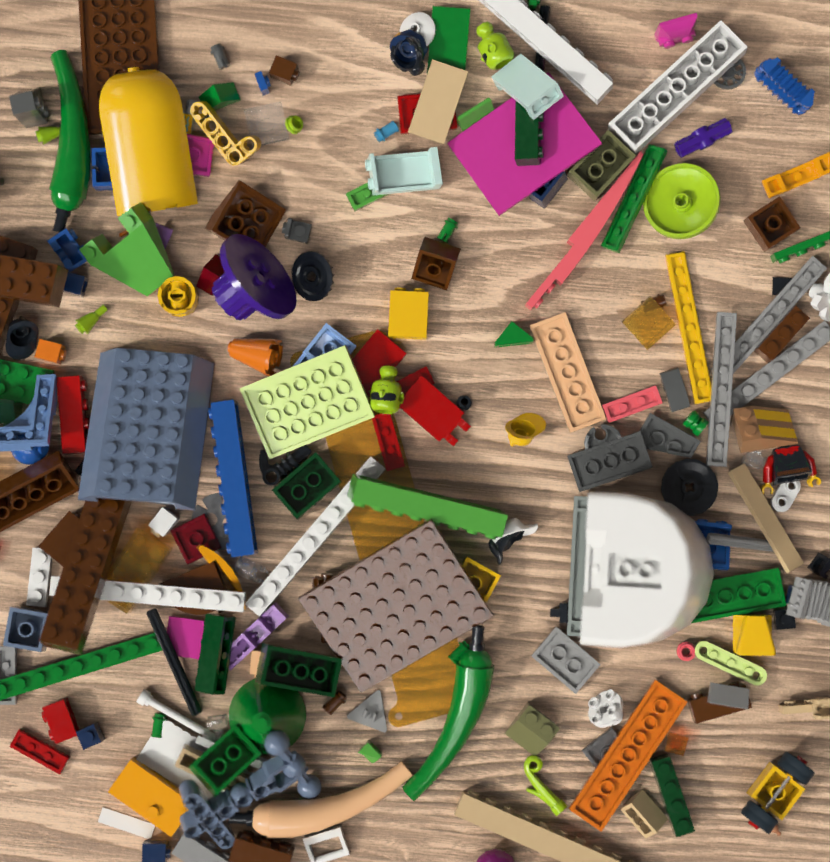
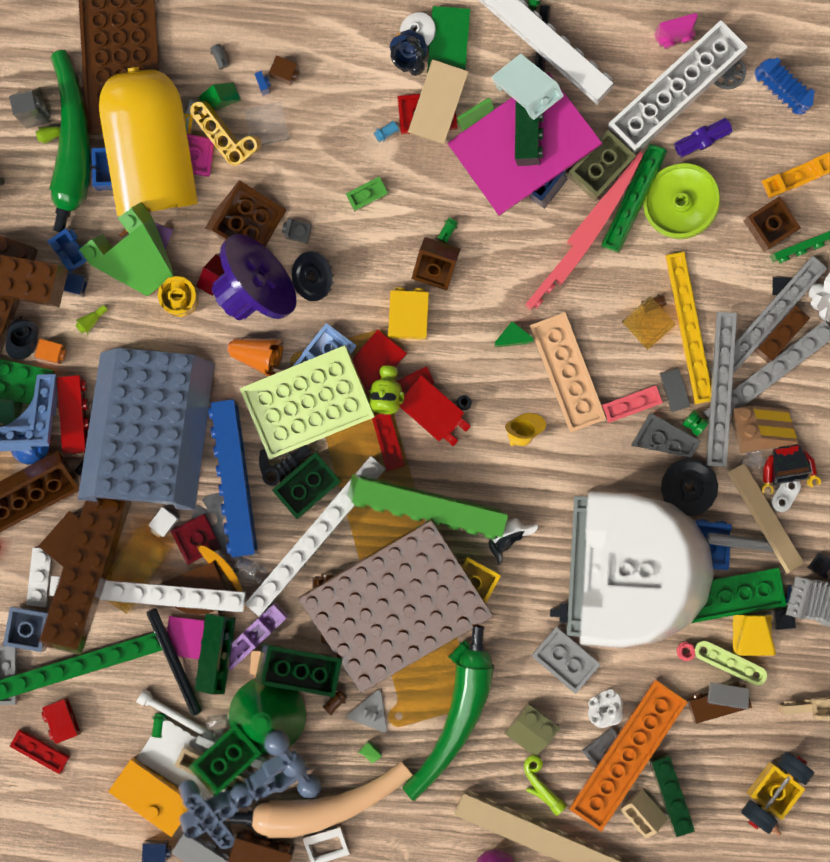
(90, 735): dark blue brick -> none
(126, 823): white sticker -> none
(294, 124): lime plate -> none
(404, 172): light aqua panel -> none
(494, 47): lime piece -> none
(608, 458): dark grey plate -> none
(676, 743): clear orange plate -> none

